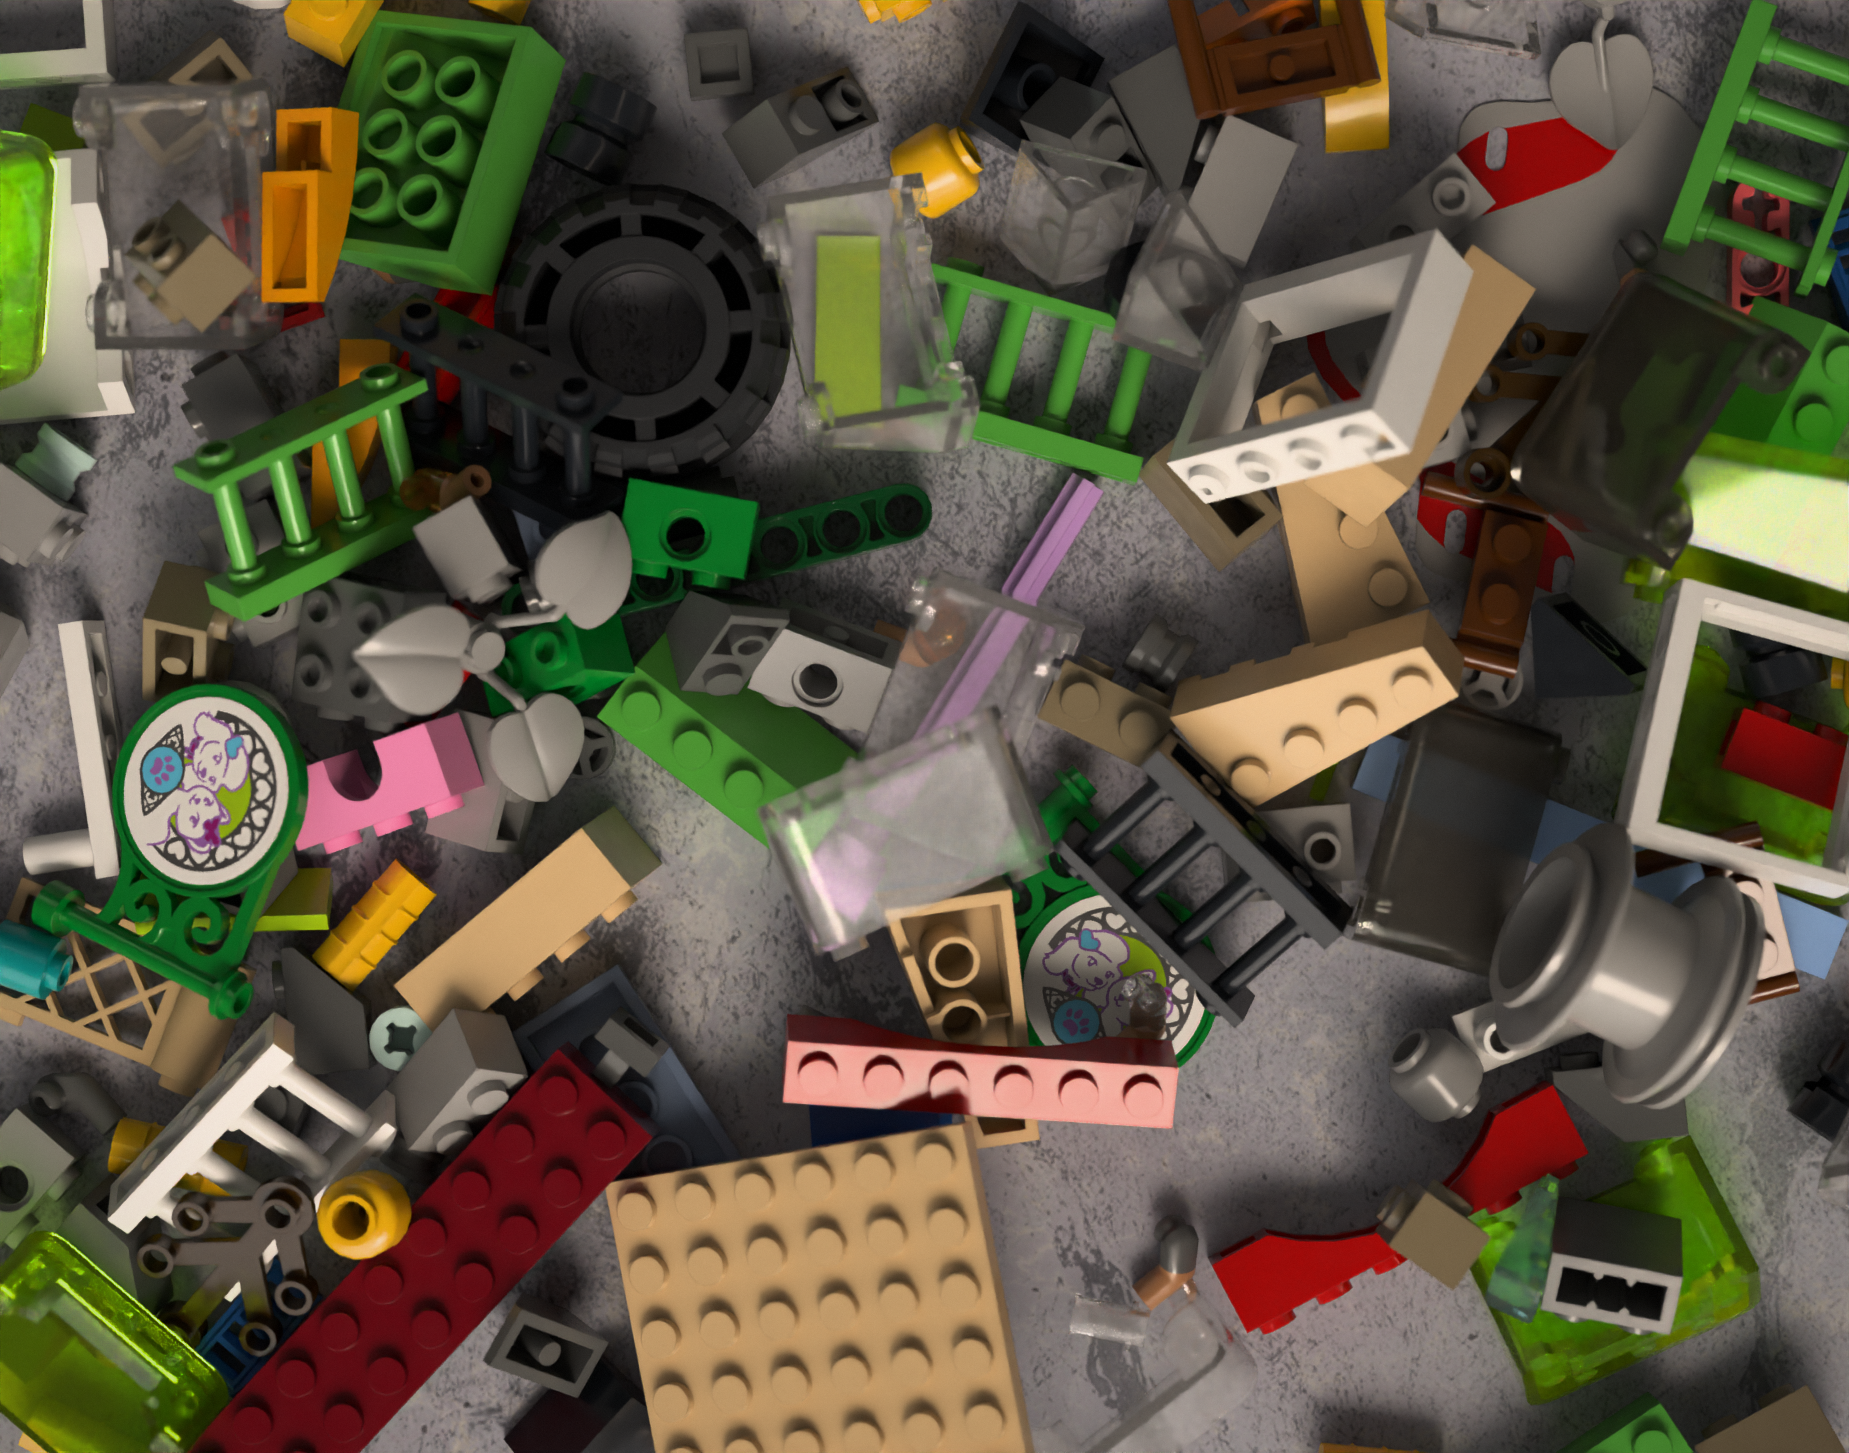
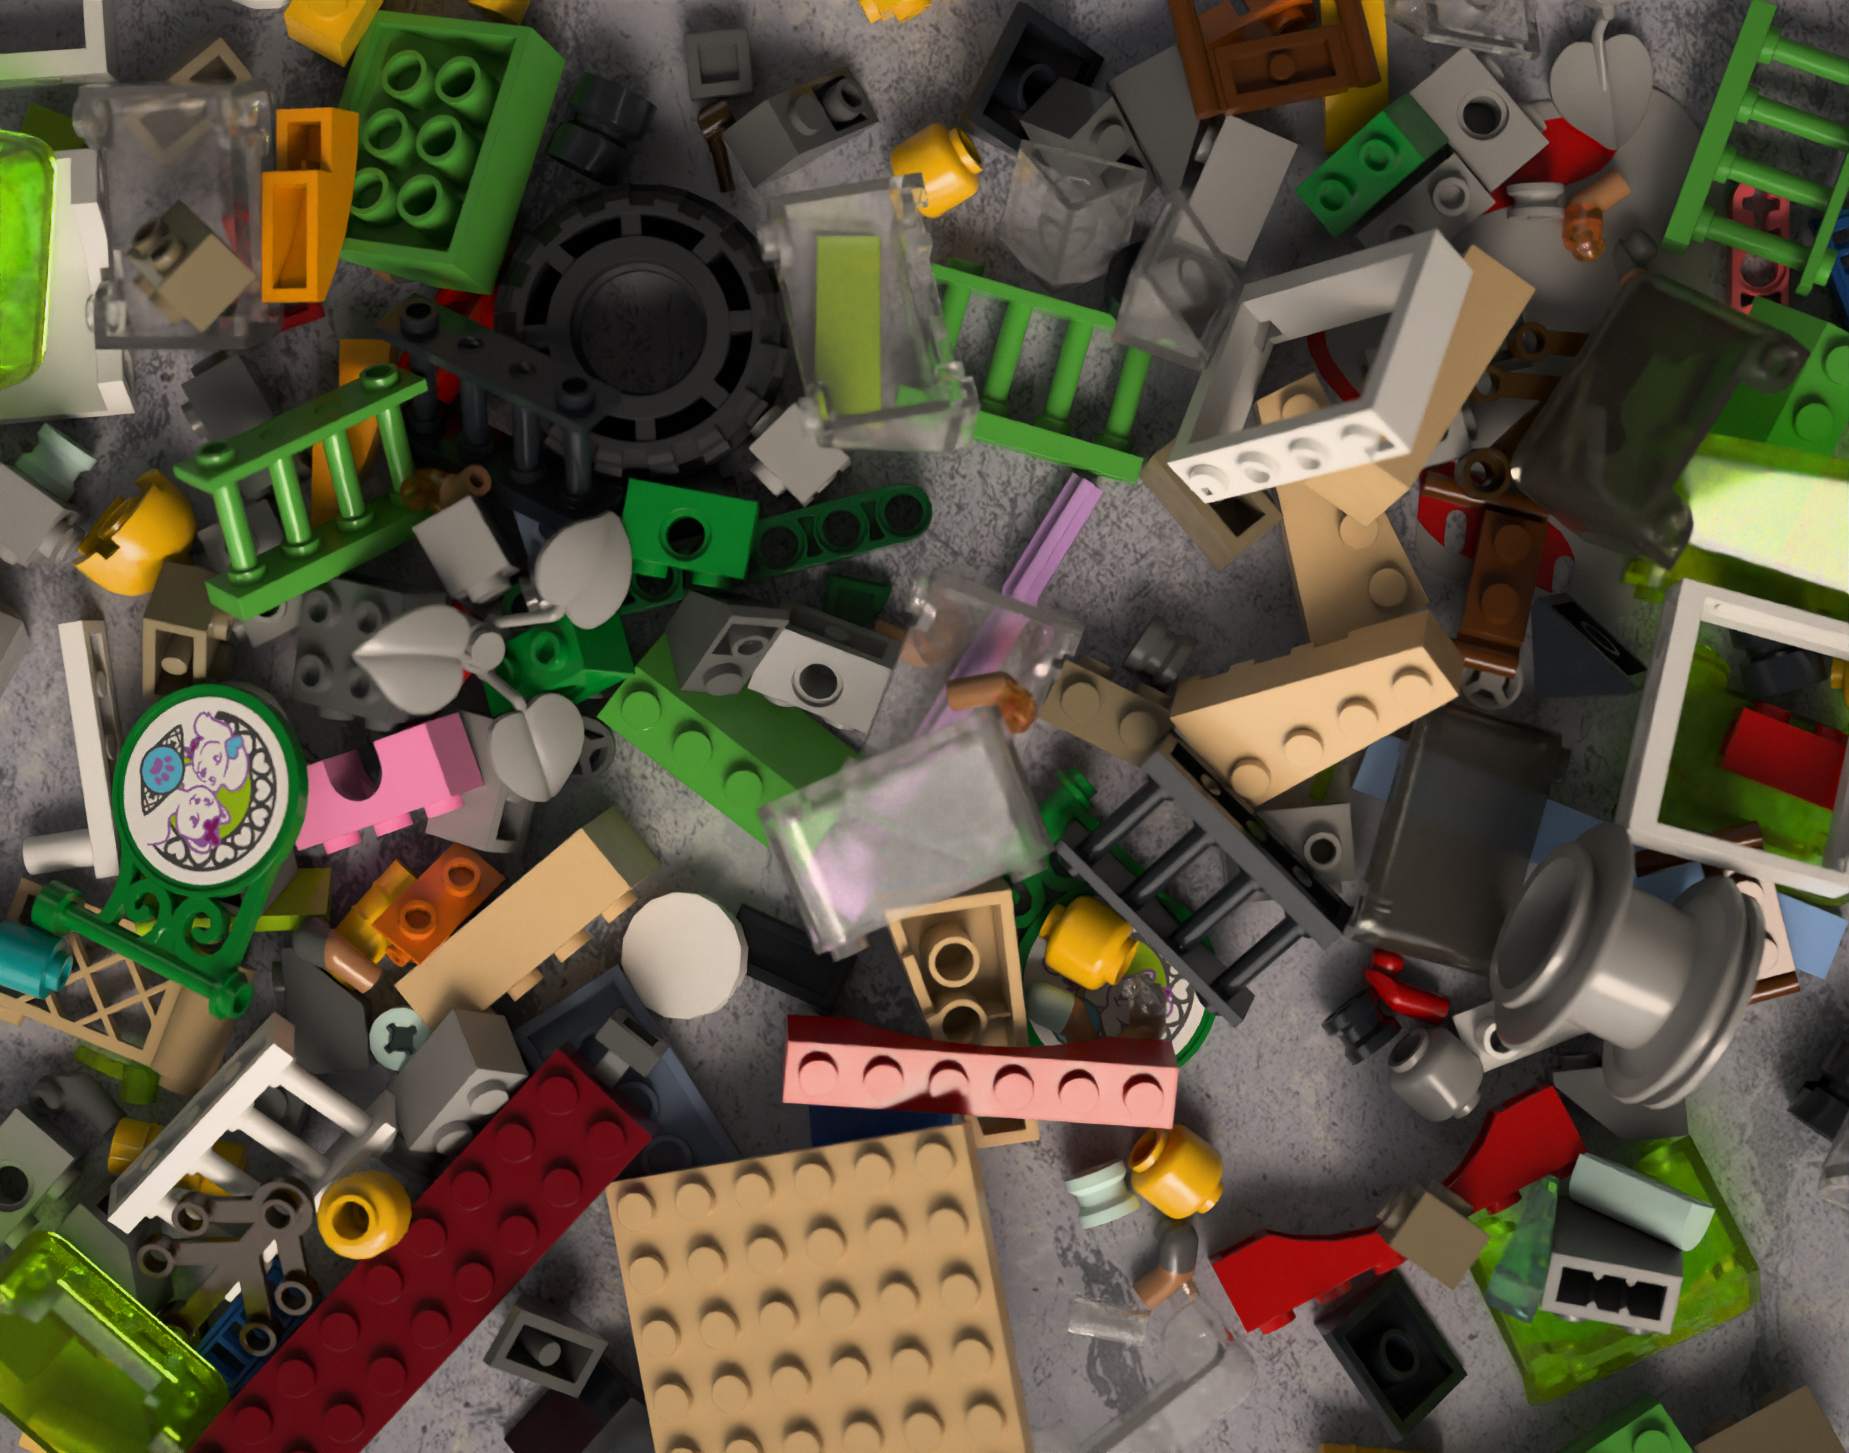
(137, 535): none -> yellow cylinder
(138, 1081): none -> clear neon green hand
(325, 948): none -> arm
(437, 904): none -> orange hinge
(684, 955): none -> white tile
(713, 122): none -> dark brown hand
(786, 960): none -> black tile
(793, 461): none -> light grey brick
(855, 599): none -> dark green tile
(993, 688): none -> arm
(1059, 1012): none -> light aqua arm
(1088, 942): none -> yellow head
(1102, 1193): none -> light aqua wheel
(1176, 1171): none -> yellow head
(1361, 1026): none -> black wheel
(1371, 164): none -> green brick
(1392, 1353): none -> black slope
(1400, 995): none -> red arm
(1517, 127): none -> light grey brick
(1535, 201): none -> light grey bush
(1584, 215): none -> arm
(1640, 1201): none -> light aqua brick

